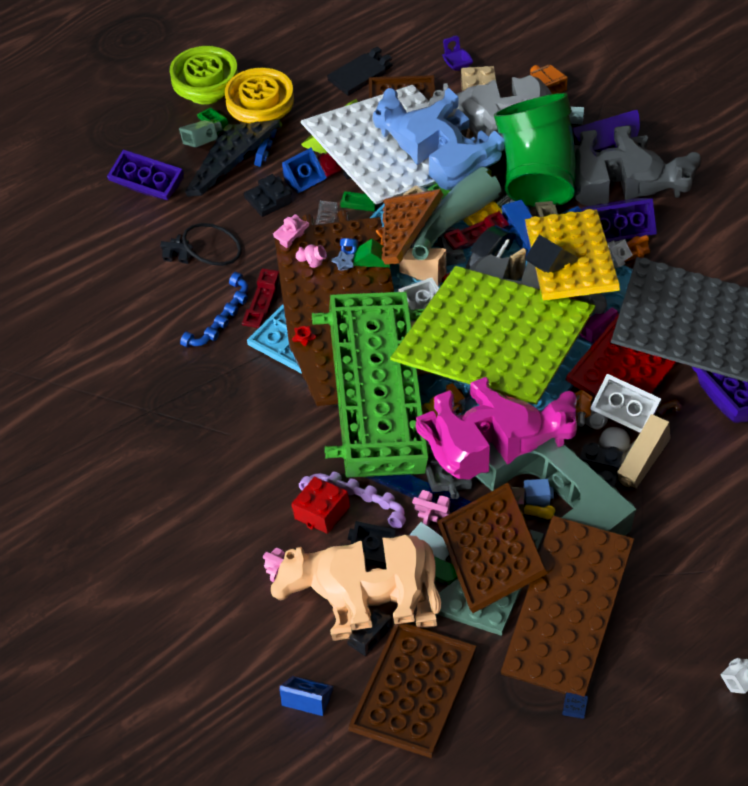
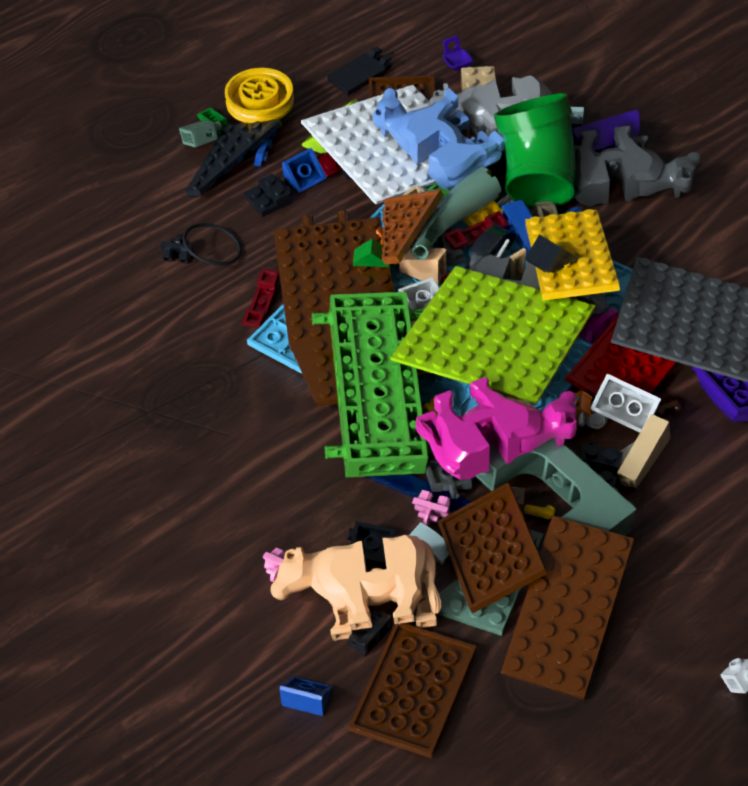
(146, 175): dark purple windscreen -> none
(202, 73): lime wheel -> none
(220, 320): blue bar -> none
(291, 229): bright pink hips -> none
(303, 330): red plate -> none
(313, 255): bright pink animal -> none
(320, 505): red brick -> none
(326, 206): clear slope -> none
(344, 242): blue tile -> none
(346, 264): sand blue plate -> none
(357, 201): green tile -> none
(396, 518): lavender bar -> none
(444, 572): green tile -> none
(459, 399): reddish brown bracket -> none
(538, 492): medium blue brick -> none
(551, 78): orange torso -> none
(575, 705): dark blue tile -> none
(616, 438): light grey hair -> none
(619, 252): white brick -> none
(626, 218): dark purple windscreen -> none
(638, 247): orange hips -> none

